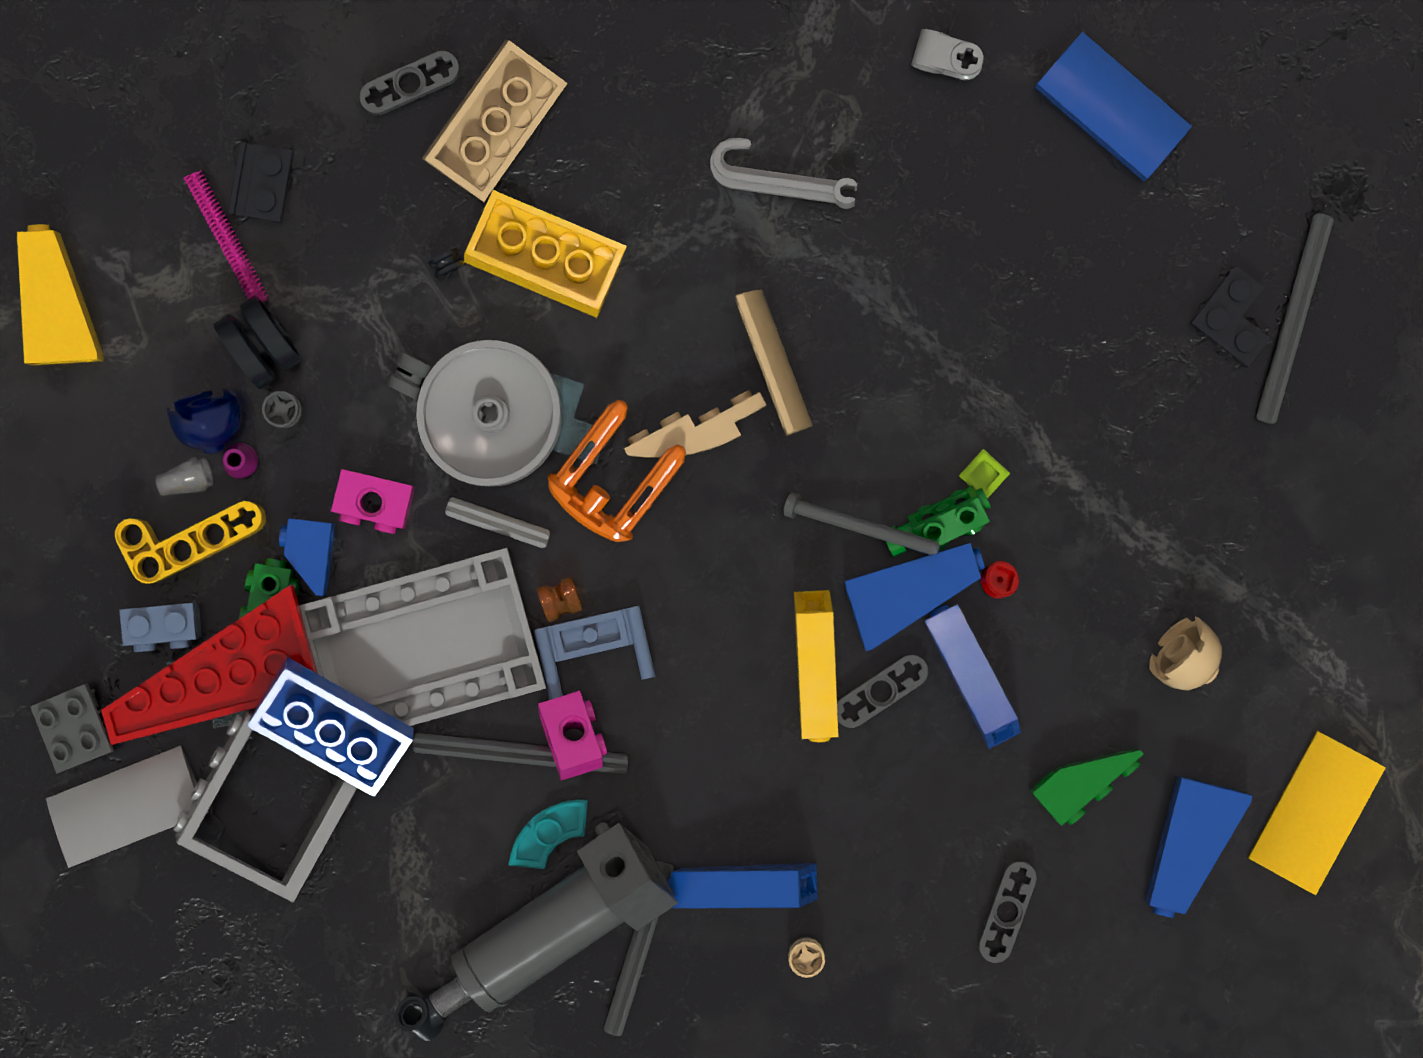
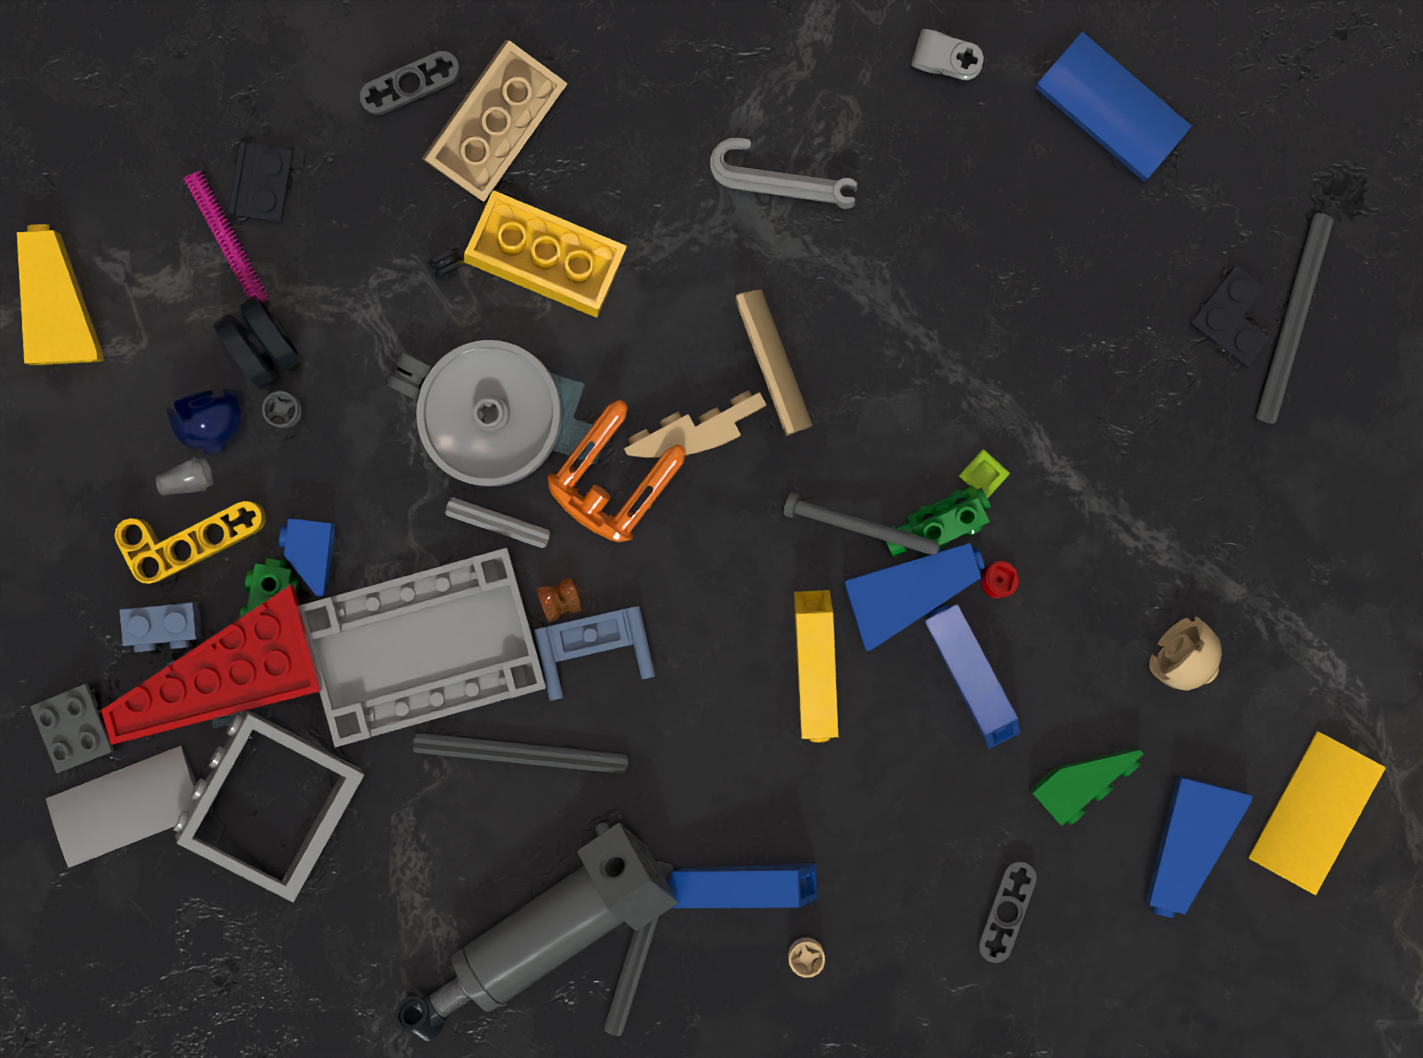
(248, 463): magenta cone -> none
(331, 727): blue slope -> none
(355, 486): dark pink brick -> none
(548, 830): teal tile -> none
(566, 713): dark pink brick -> none
(898, 667): dark grey beam -> none

